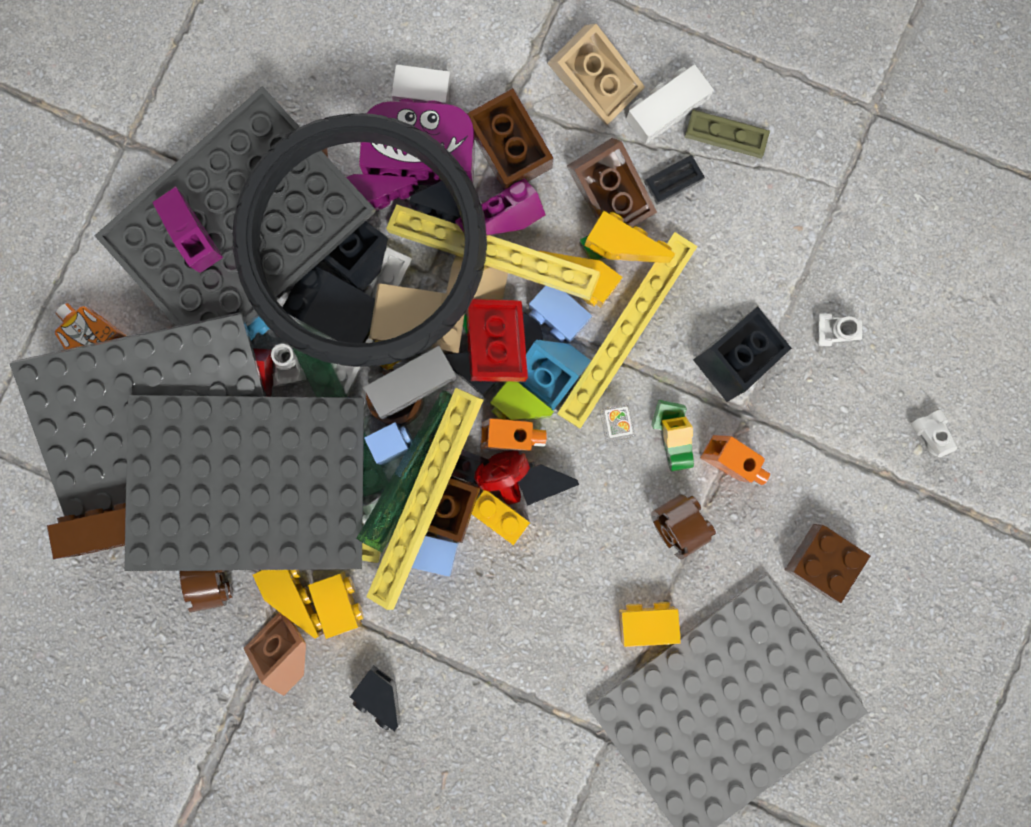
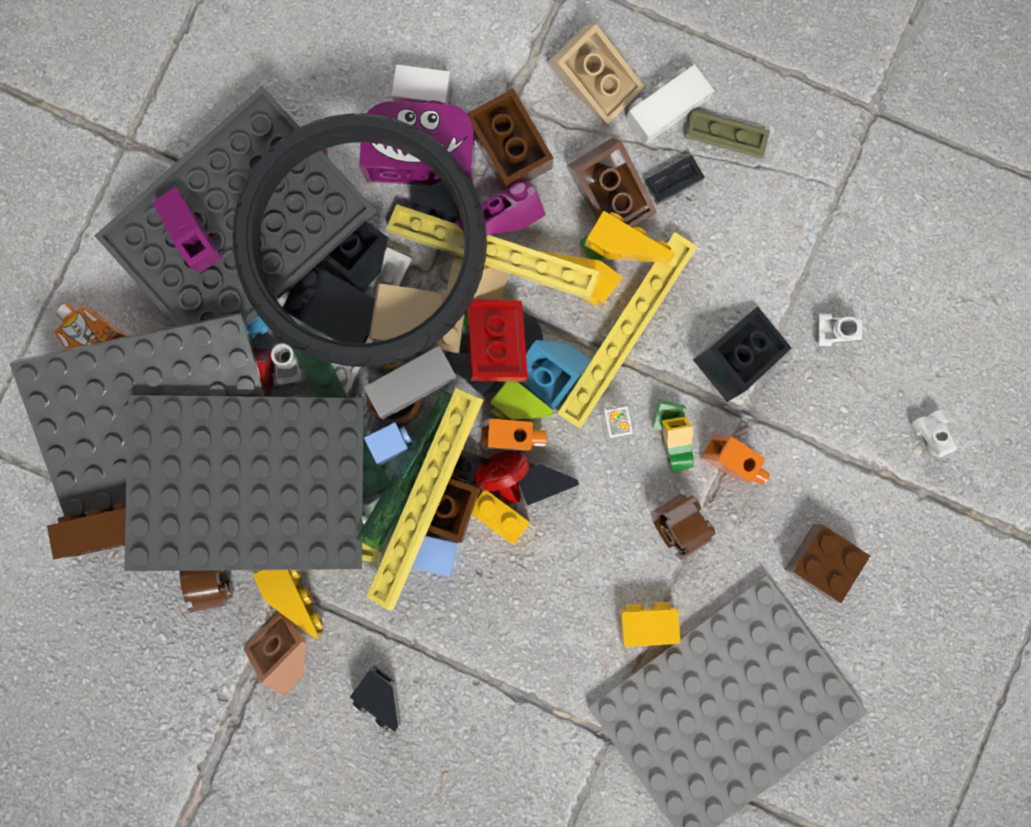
(336, 604): yellow brick -> none
(382, 189): magenta slope -> none
(559, 313): light blue brick -> none

